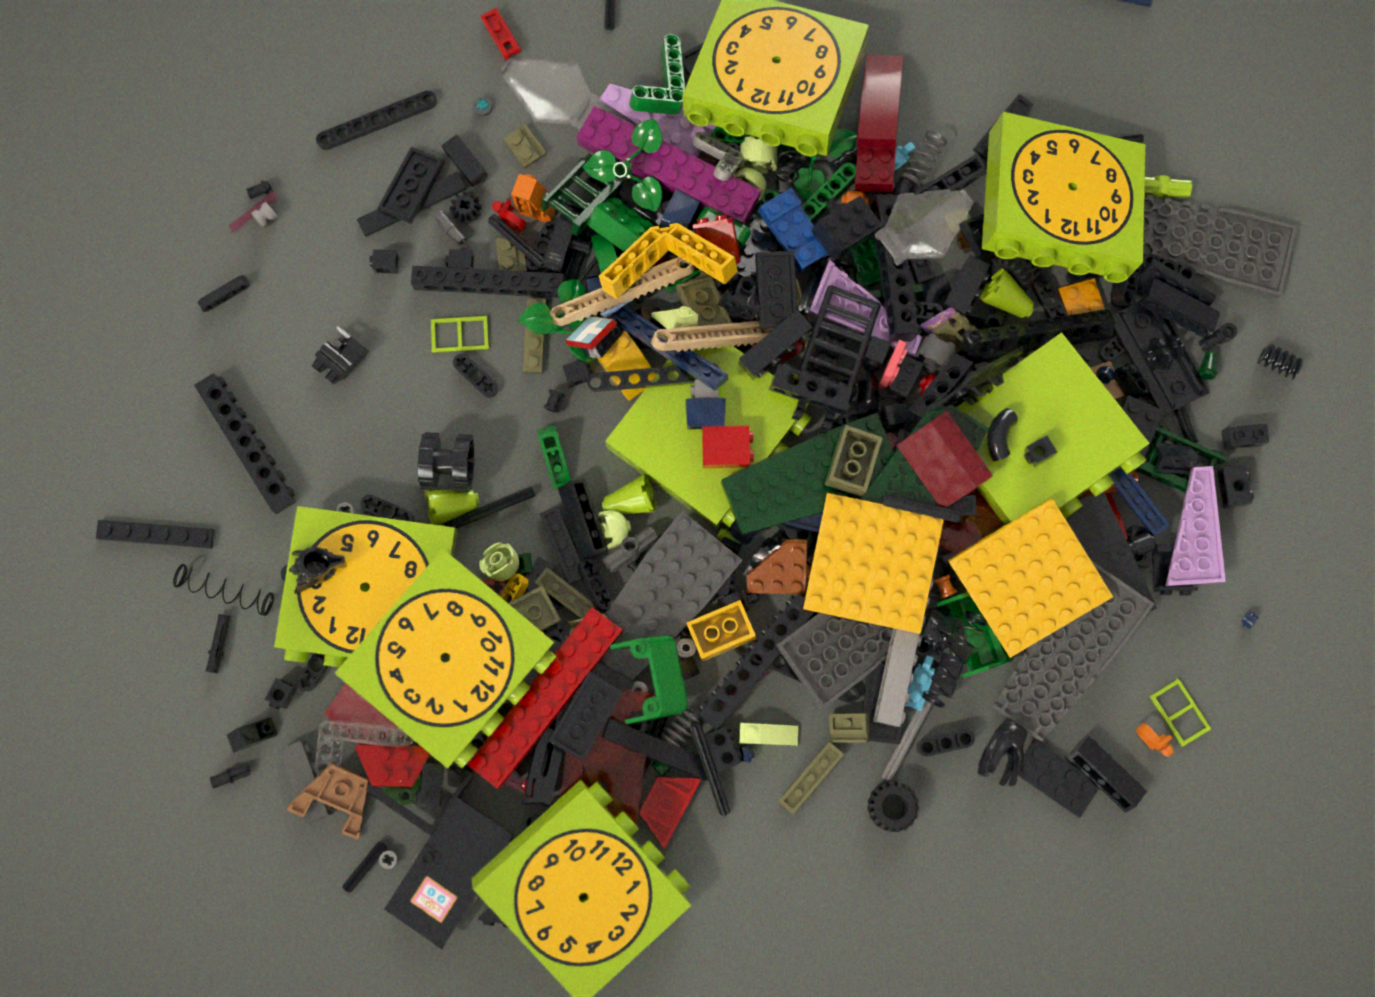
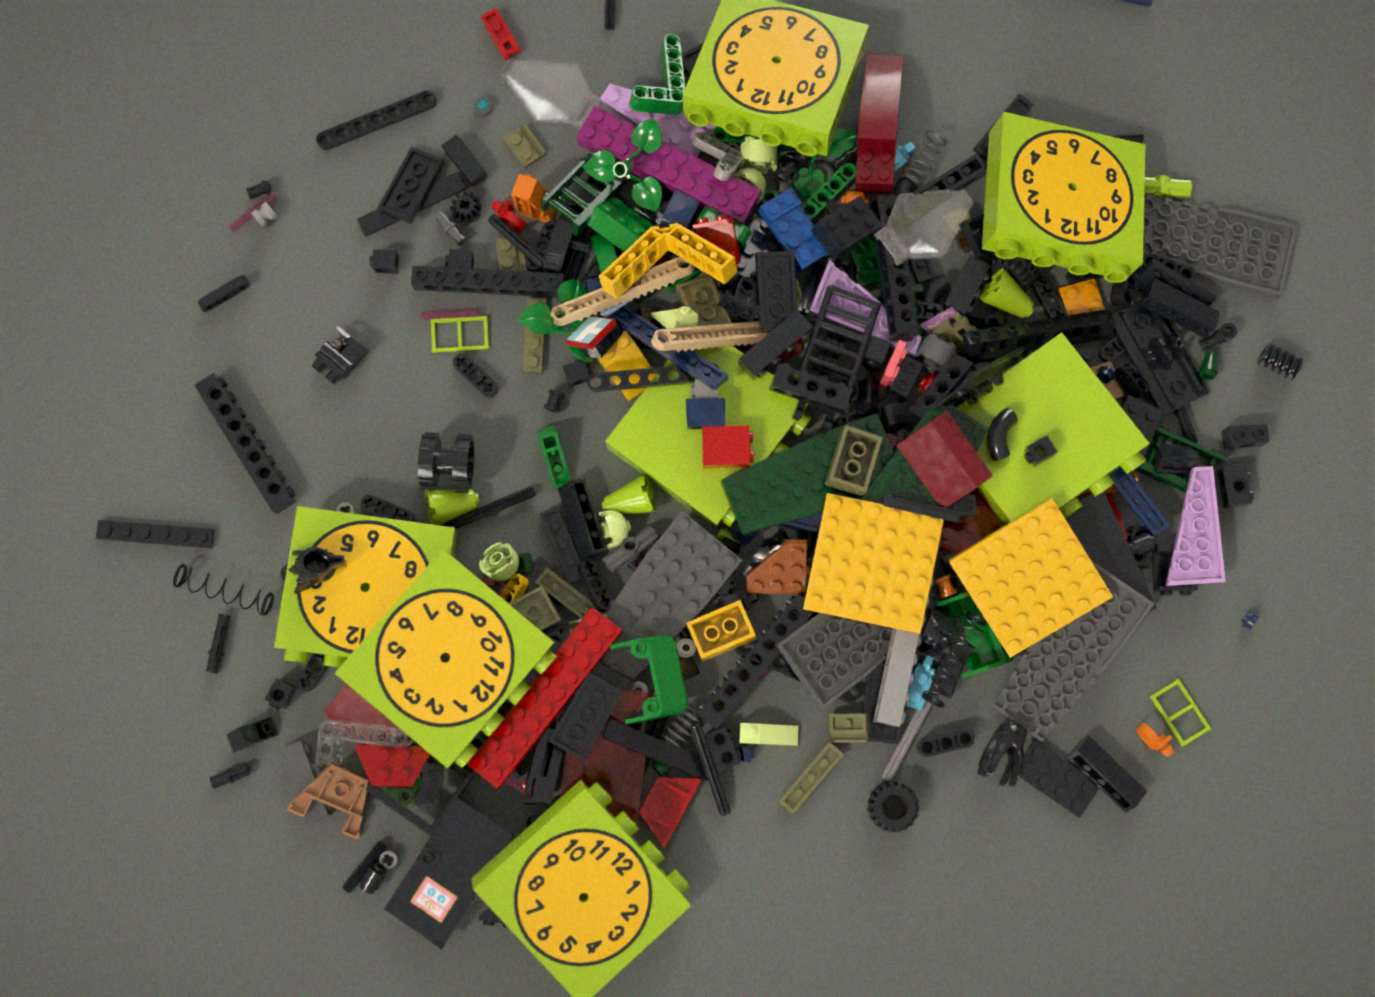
(373, 877): none -> black brick
(450, 314): none -> clear pink bar

